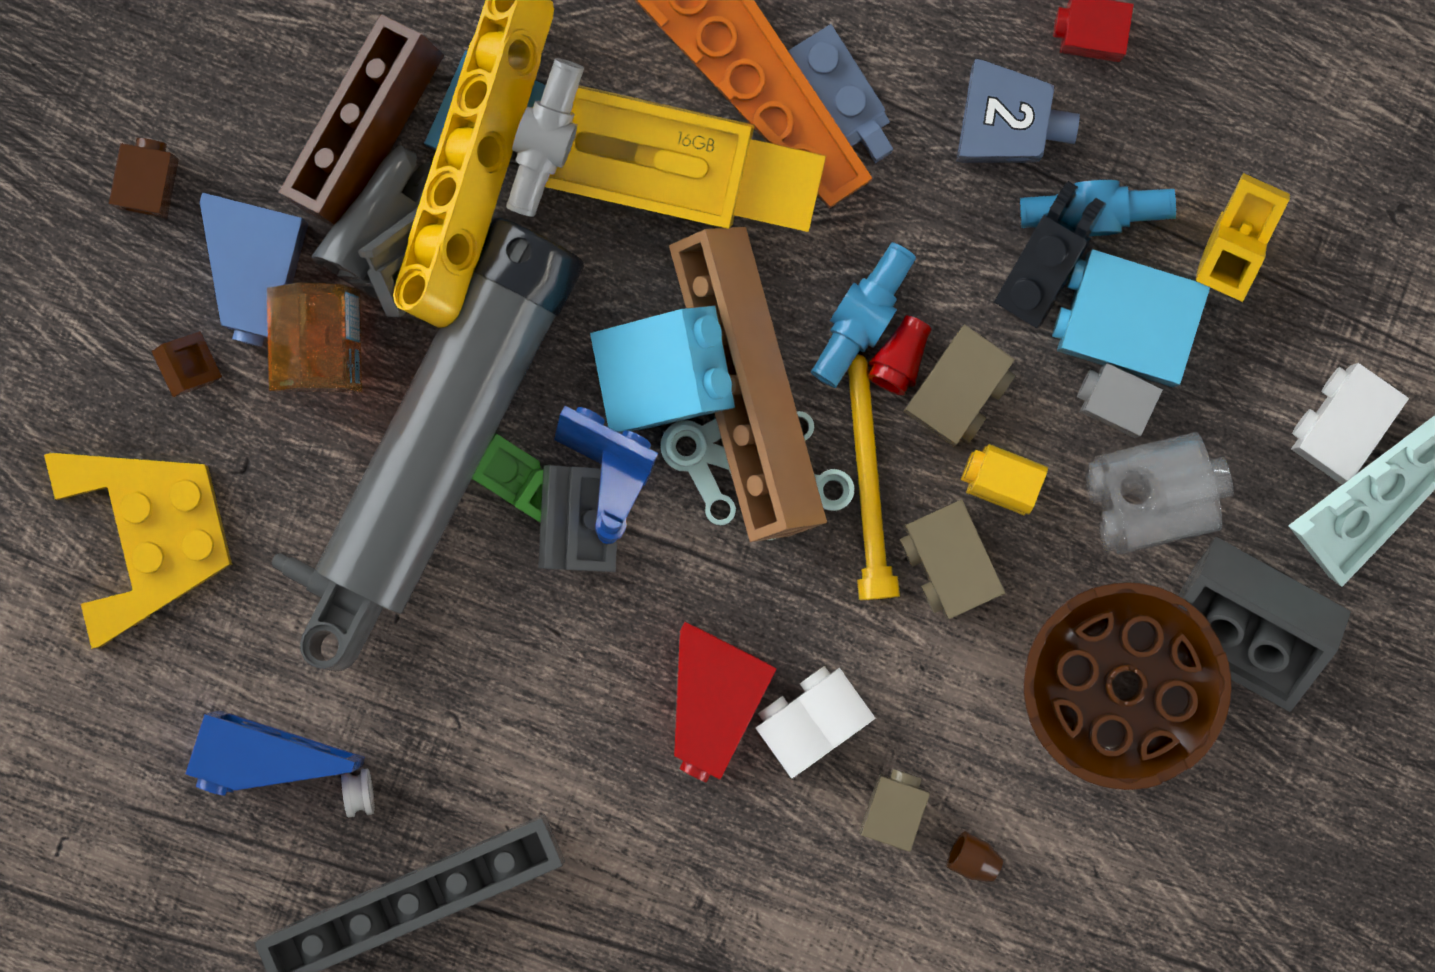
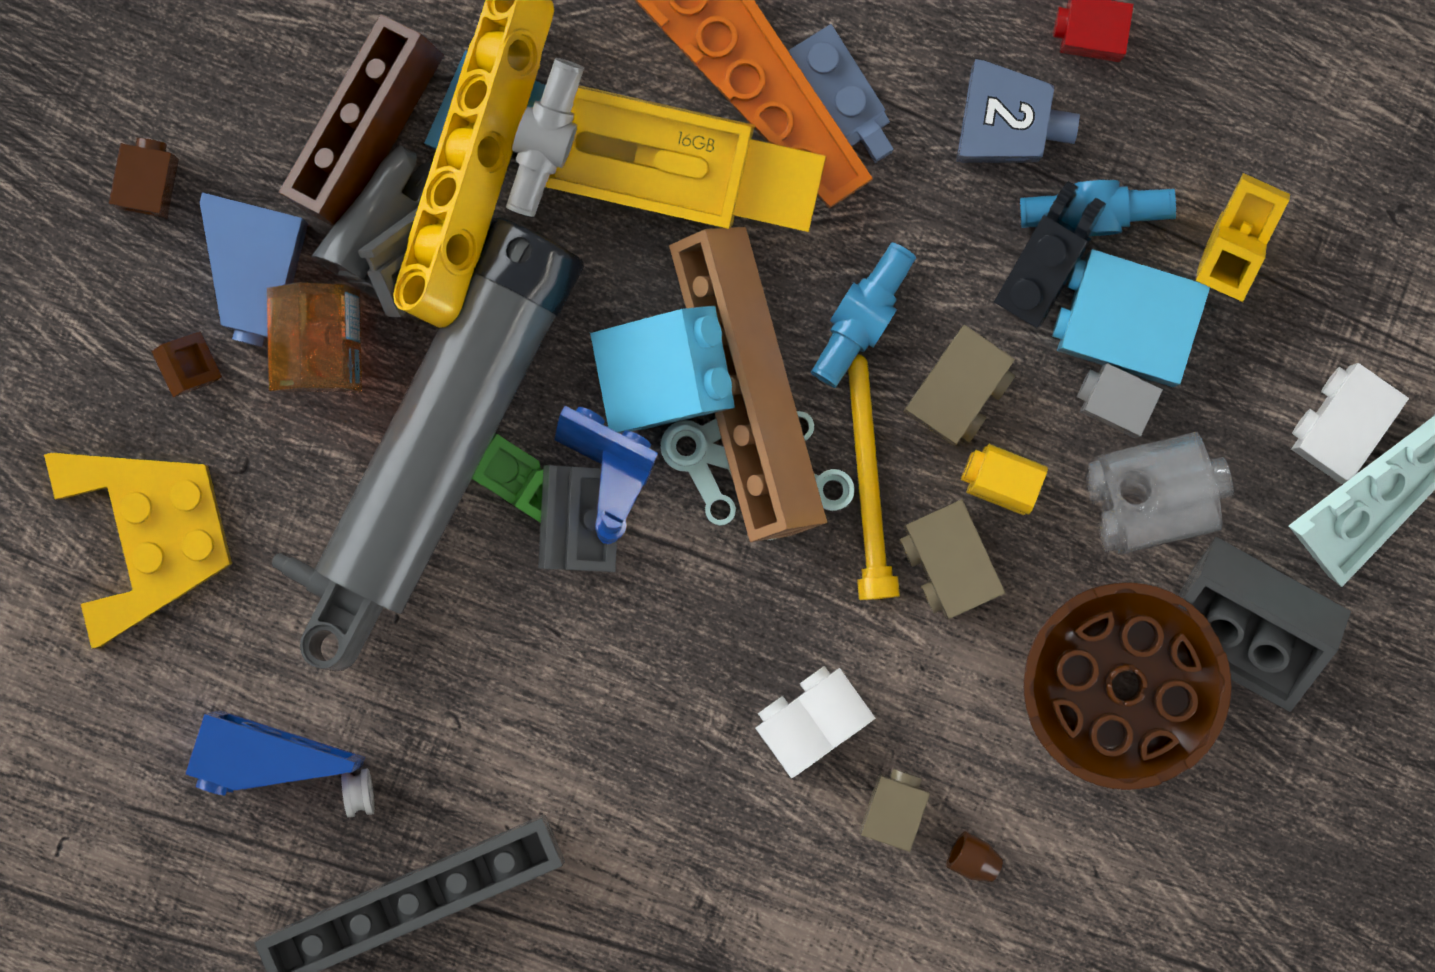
(715, 700): red slope -> none
(899, 359): red cone -> none

